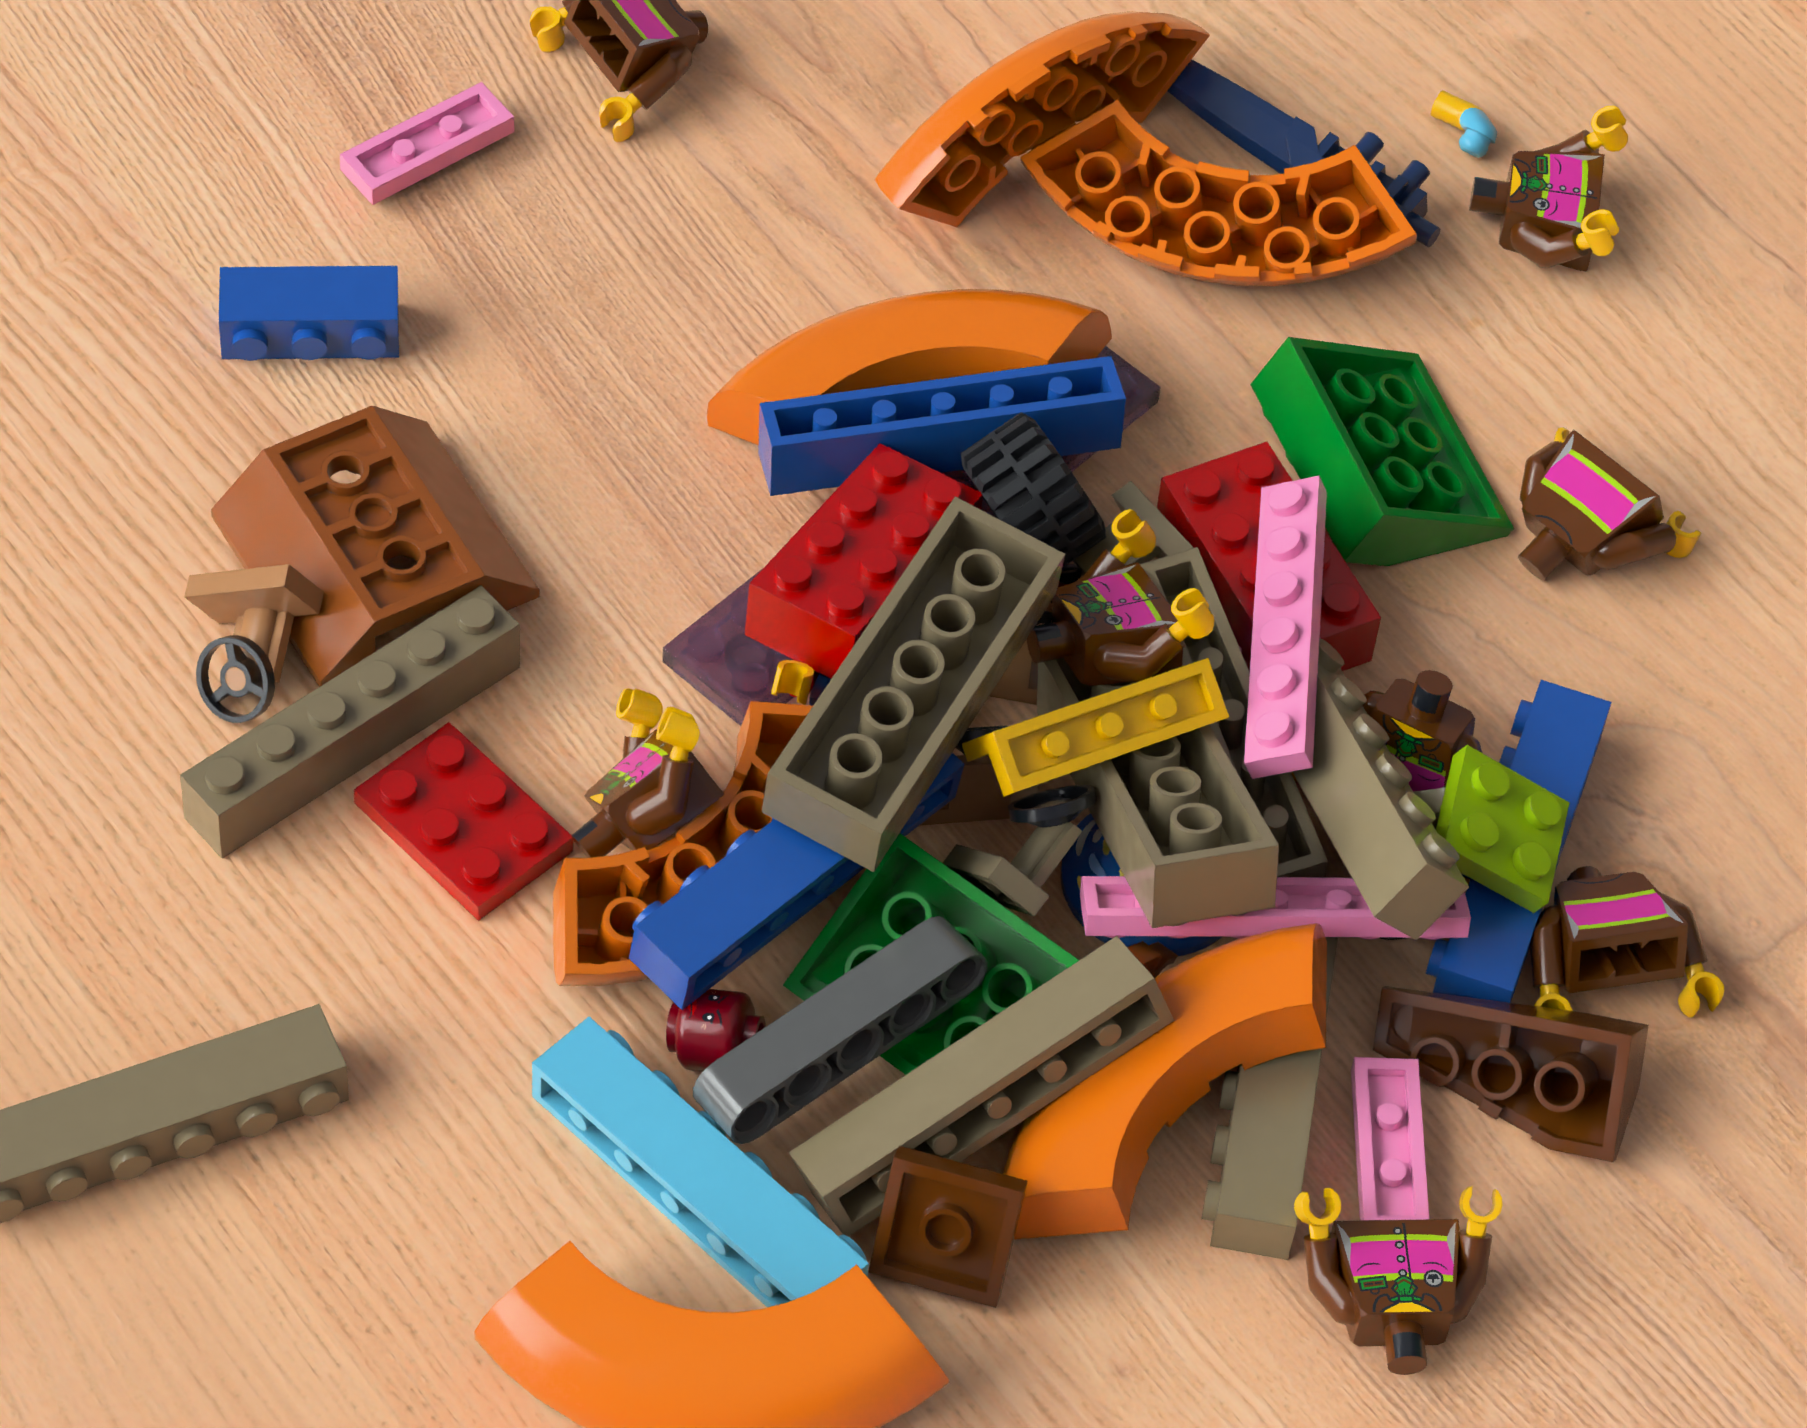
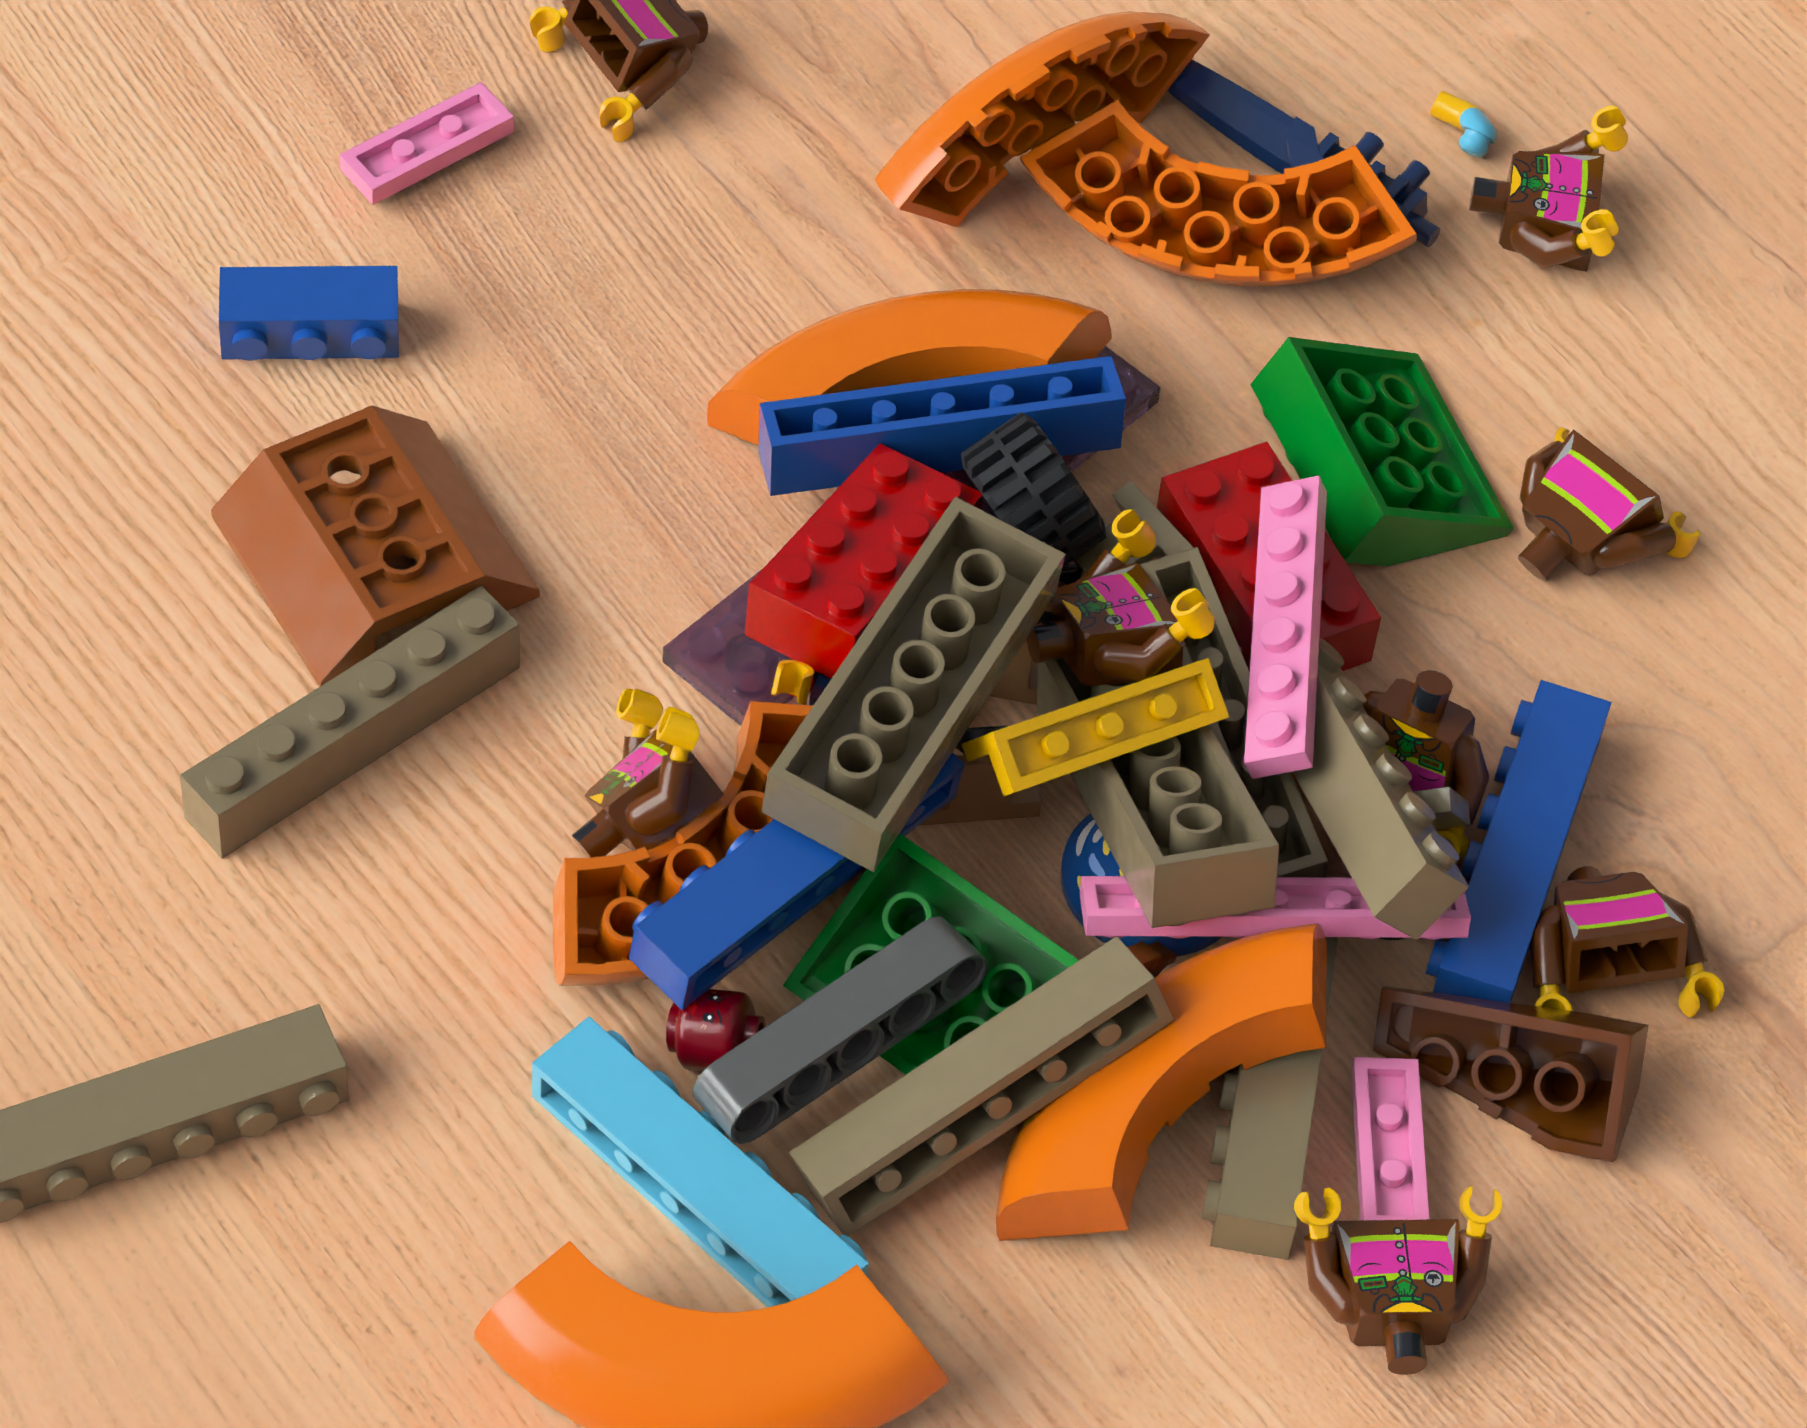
(263, 608): medium nougat piece -> none
(463, 820): red plate -> none
(947, 1226): reddish brown plate -> none
(1020, 882): dark tan piece -> none
(1502, 828): lime plate -> none

